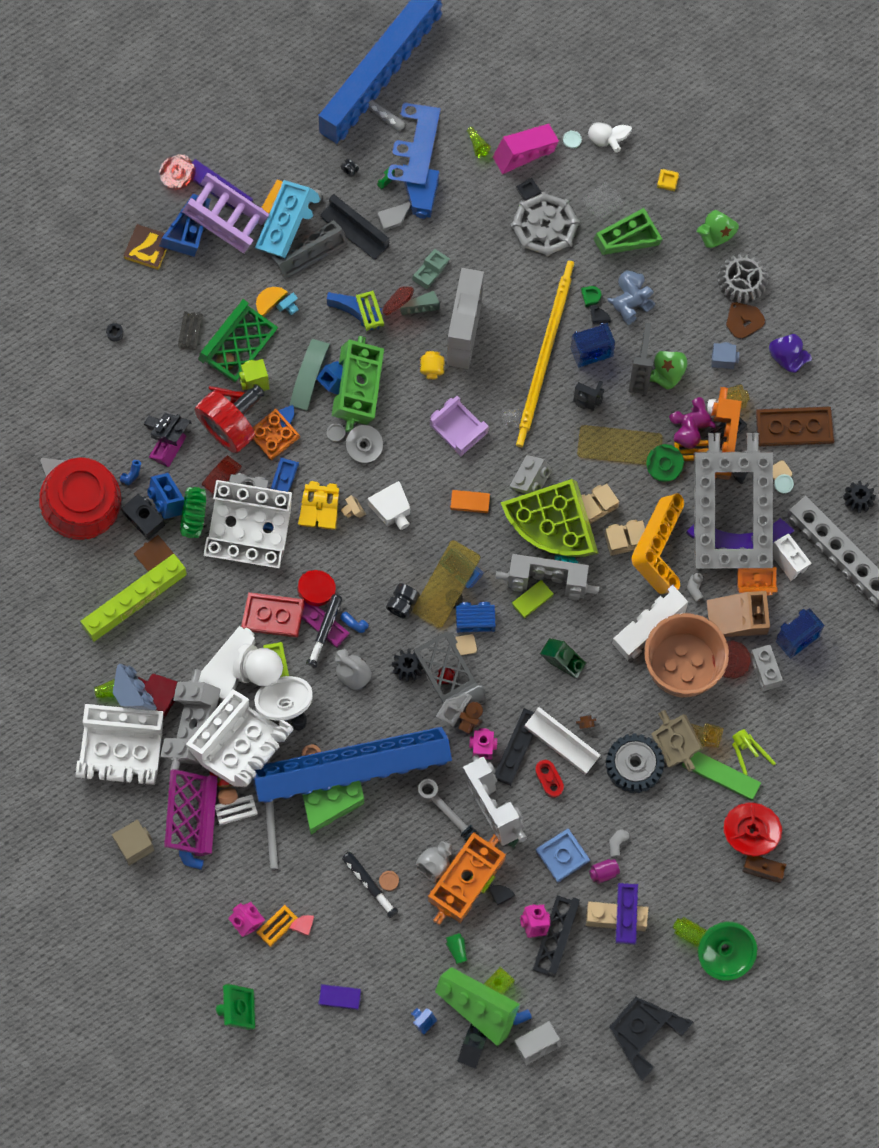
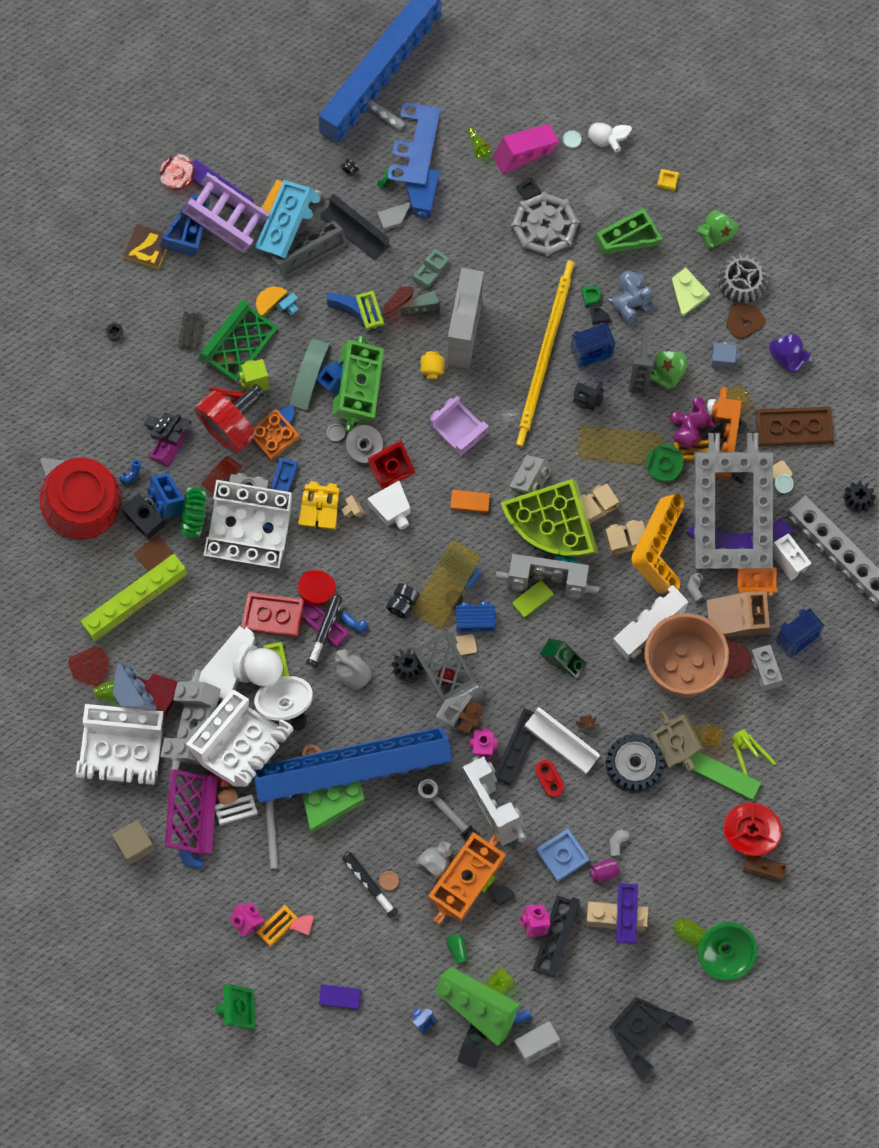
(91, 671): none -> clear red piece
(390, 465): none -> red slope
(688, 291): none -> yellowish green wing

